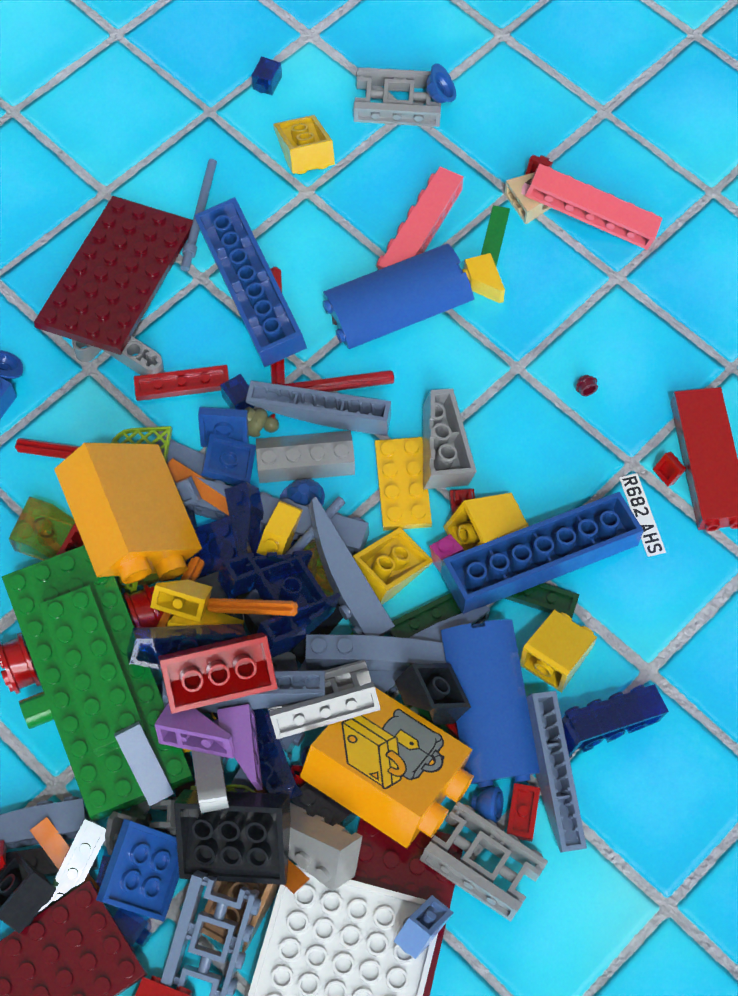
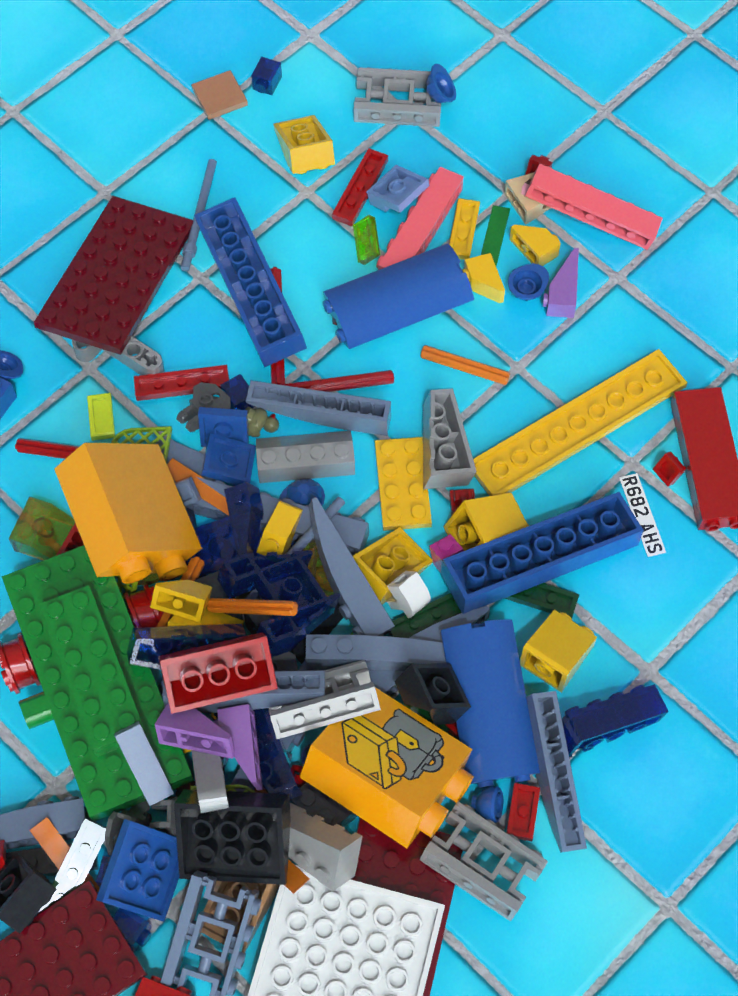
(101, 416): none -> neon yellow tile
(203, 397): none -> dark grey hinge
(219, 95): none -> nougat tile
(362, 180): none -> red plate
(366, 239): none -> clear neon green plate
(397, 189): none -> medium blue plate
(408, 593): none -> white brick
(423, 926): medium blue slope -> none
(464, 227): none -> yellow tile
(465, 365): none -> orange axle
(528, 281): none -> blue piece
(535, 243): none -> yellow slope
(563, 289): none -> medium lavender slope
(577, 424): none -> yellow plate
(586, 385): dark red plate -> none

